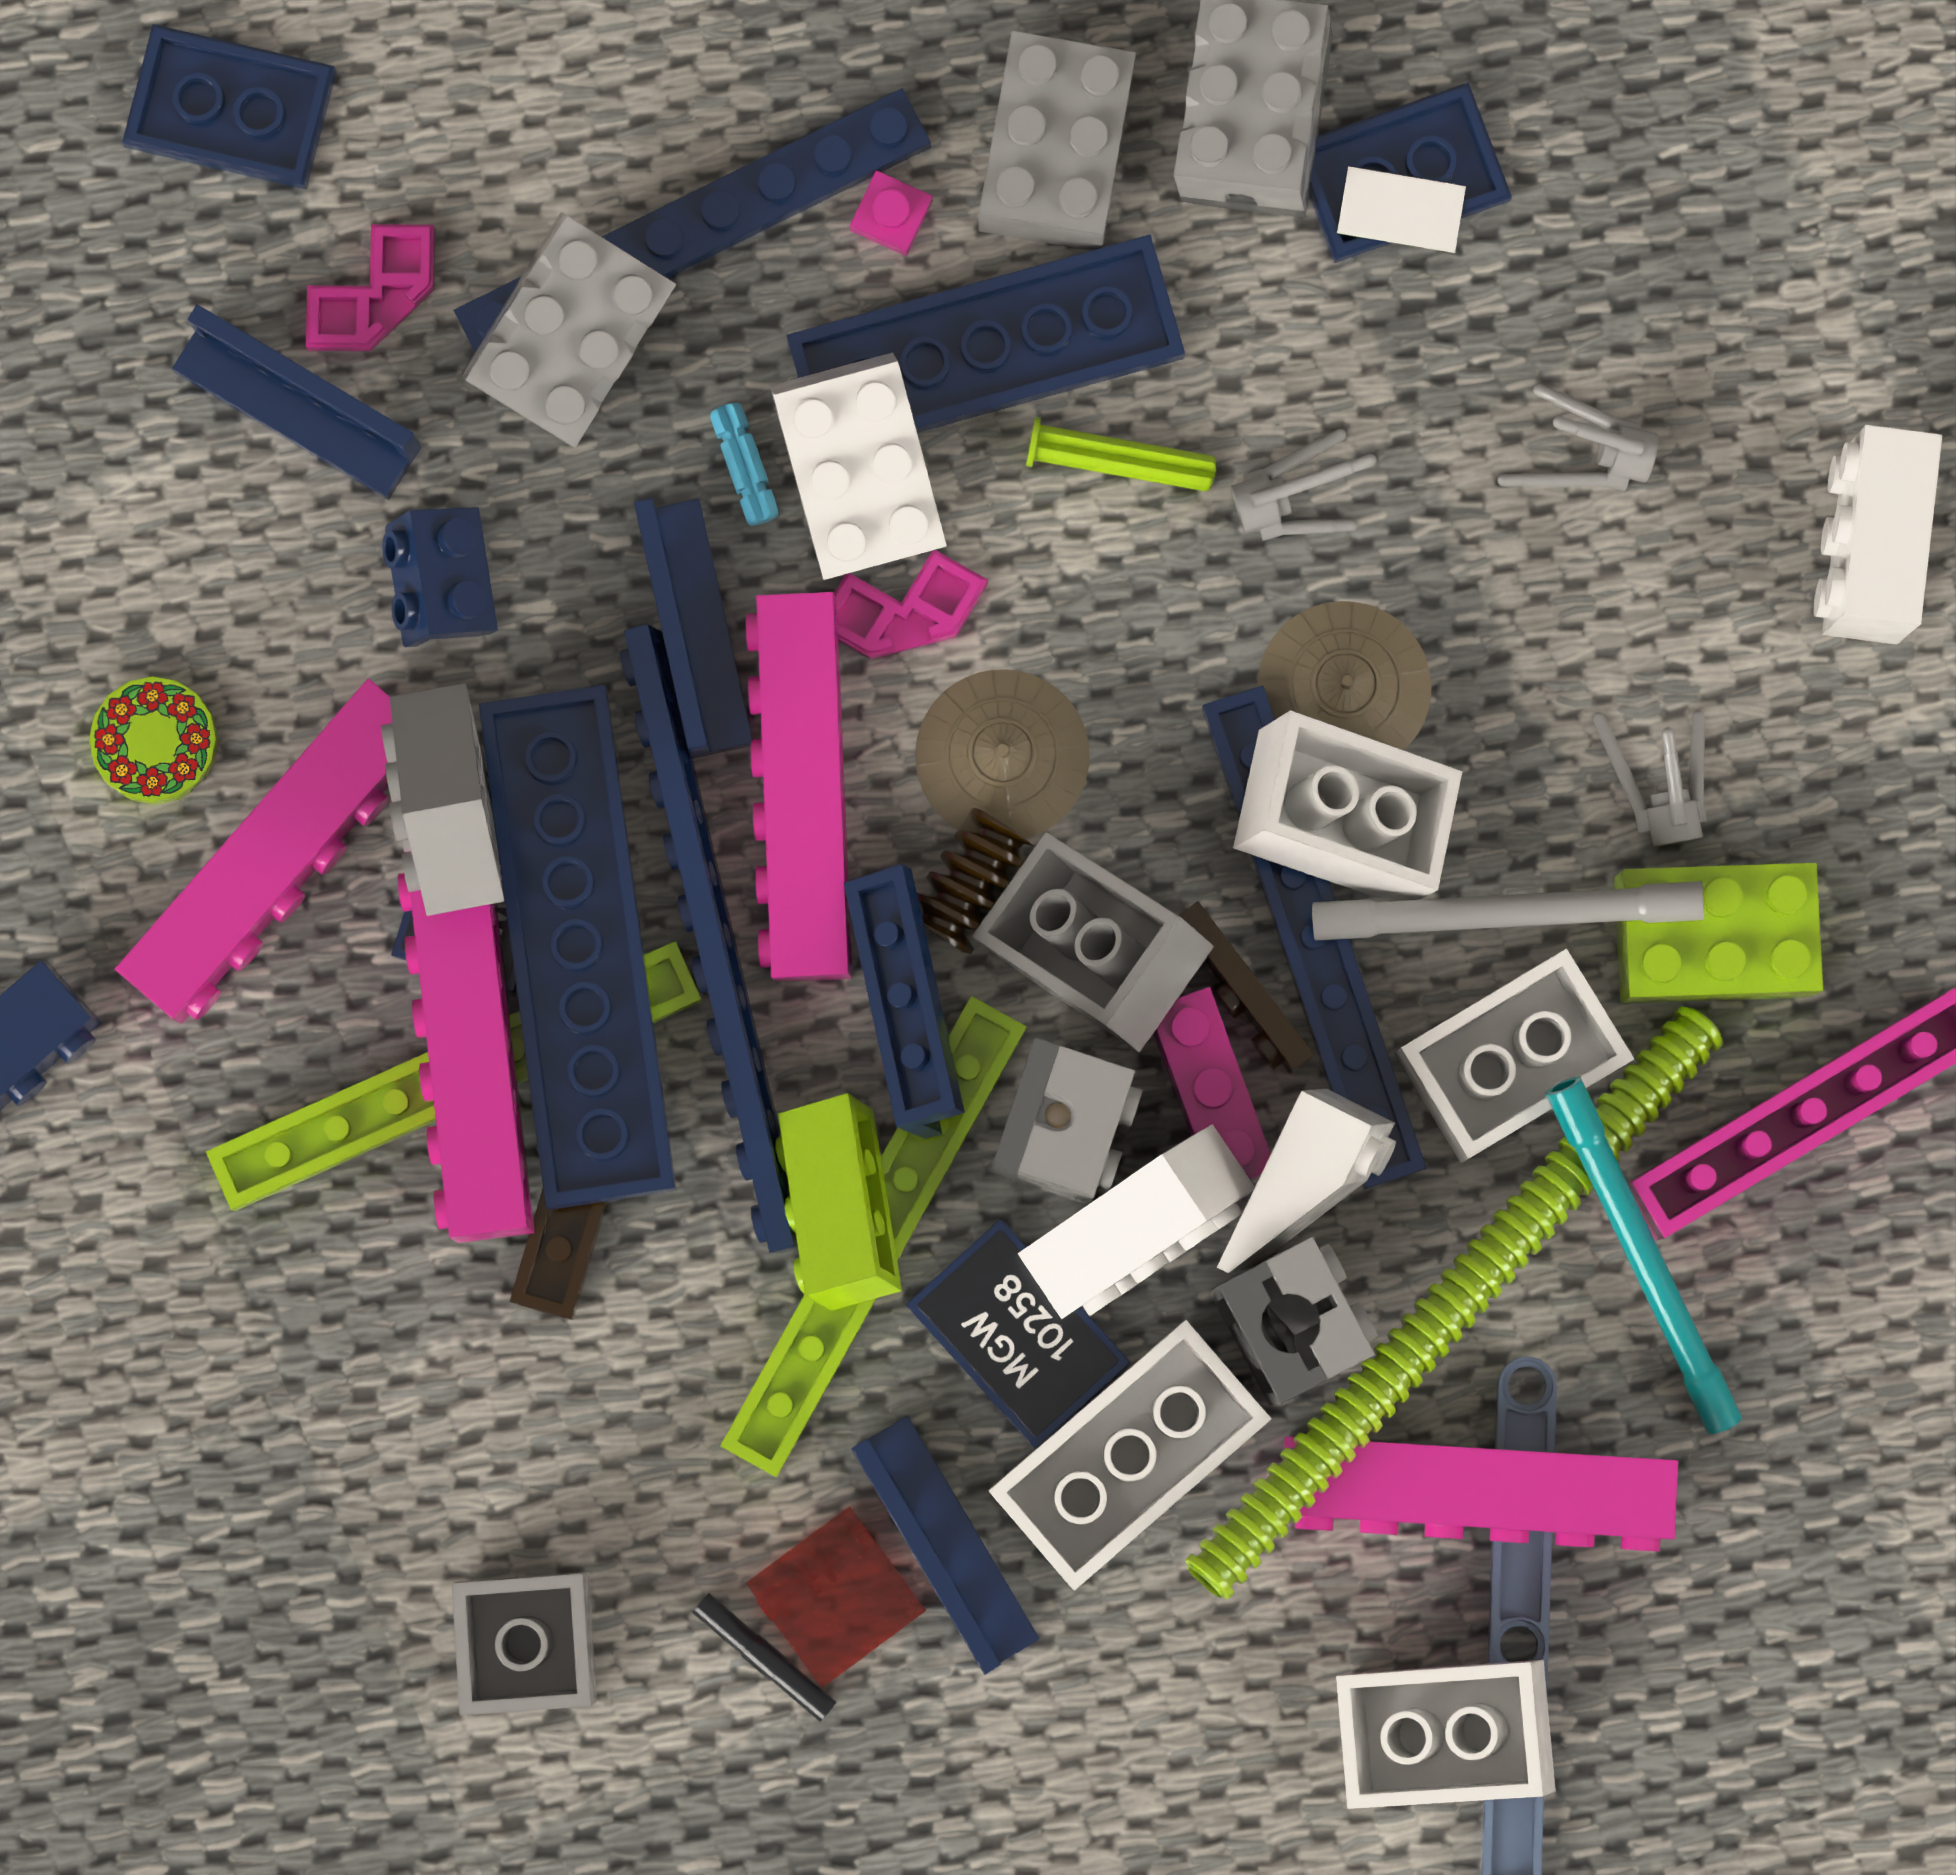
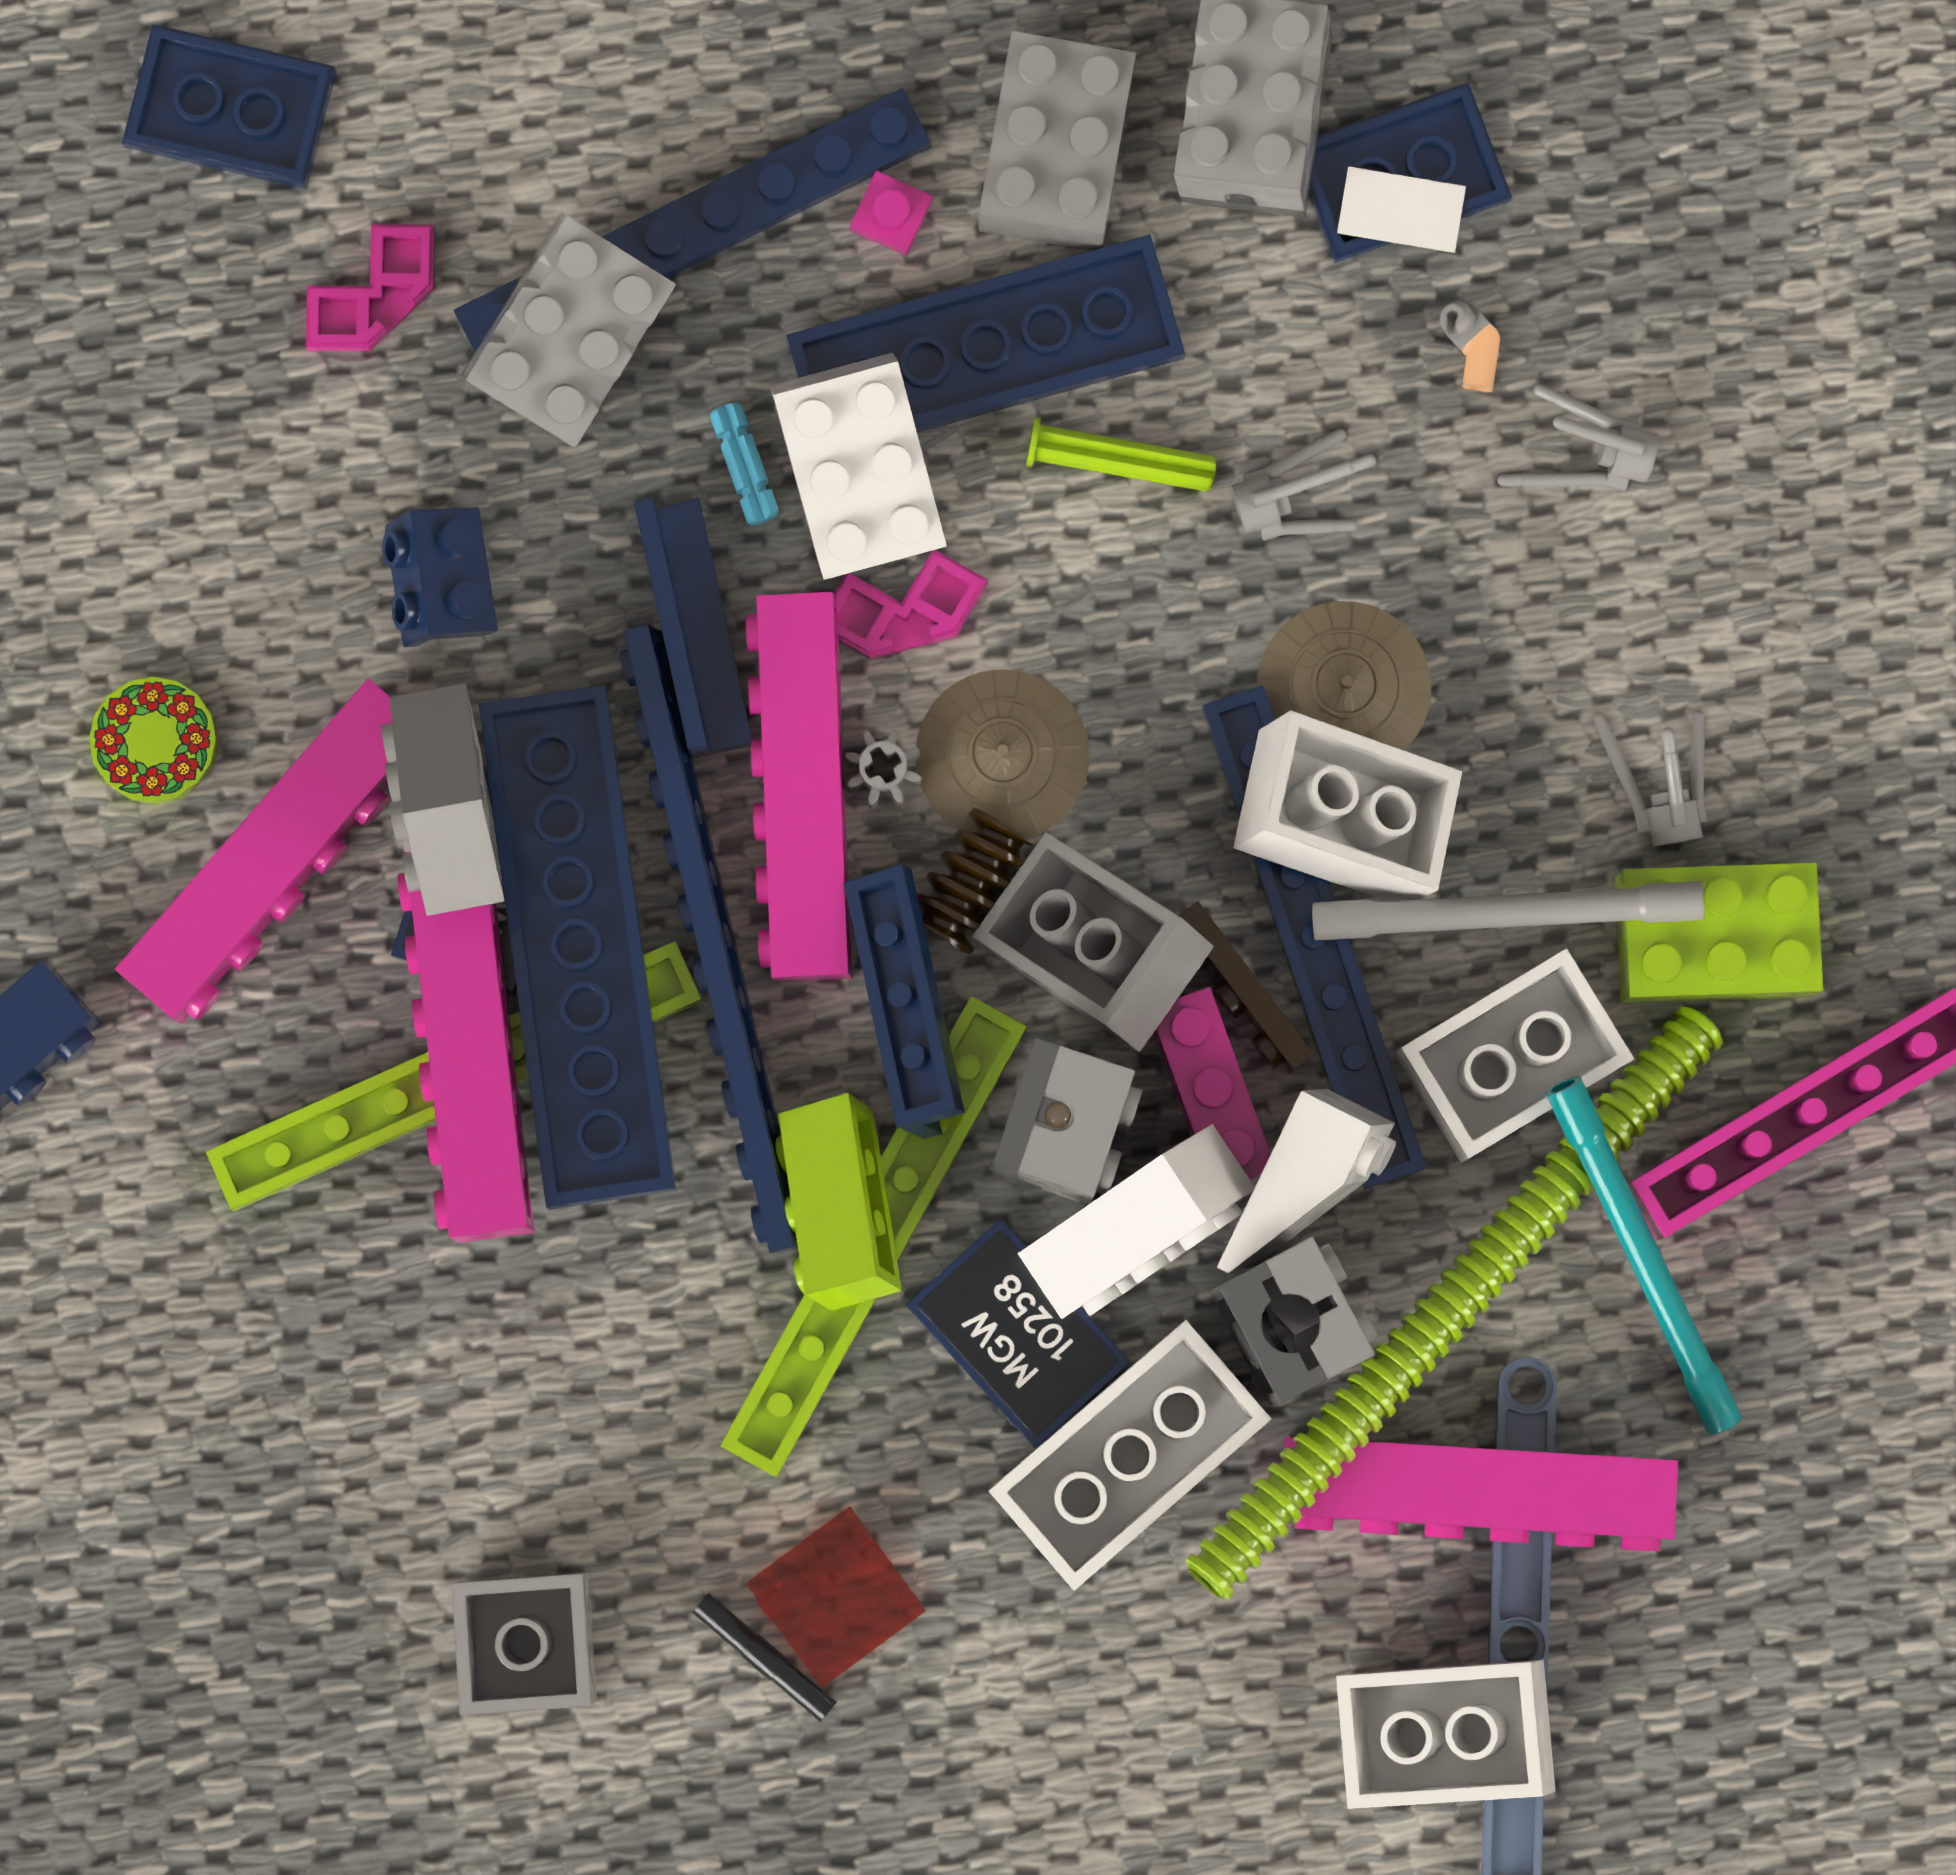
(296, 403): dark blue fence -> none
(557, 1258): dark brown plate -> none
(876, 784): none -> light grey gear
(945, 1544): dark blue fence -> none
(1476, 339): none -> arm
(1879, 534): white brick -> none

